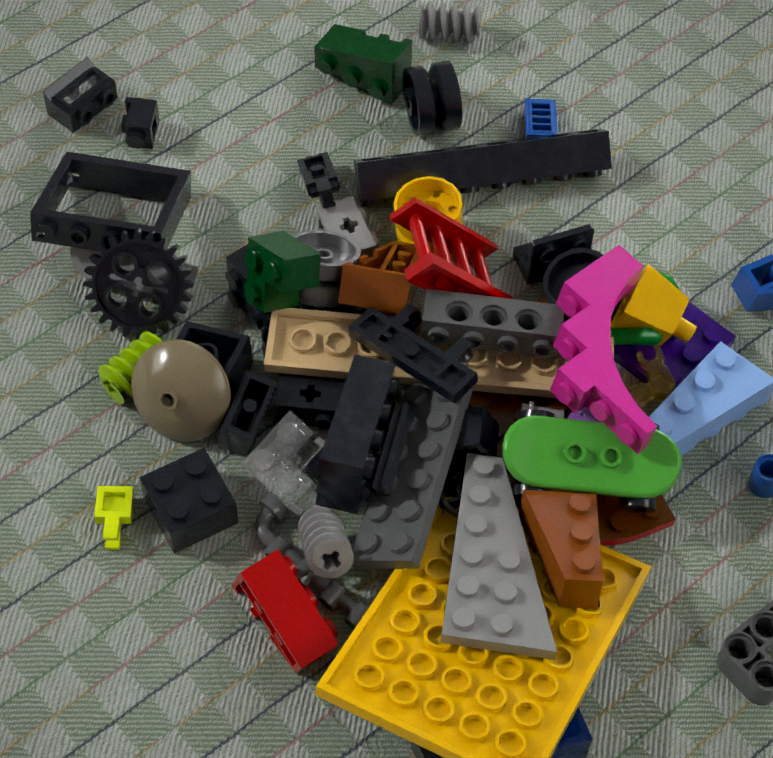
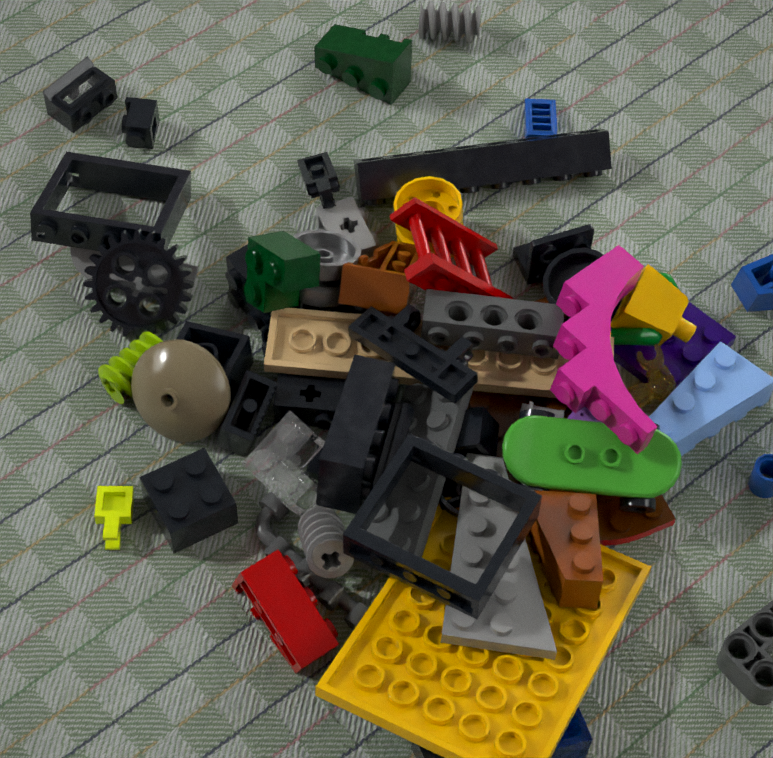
(418, 572): none -> black window
(432, 97): black wheel -> none

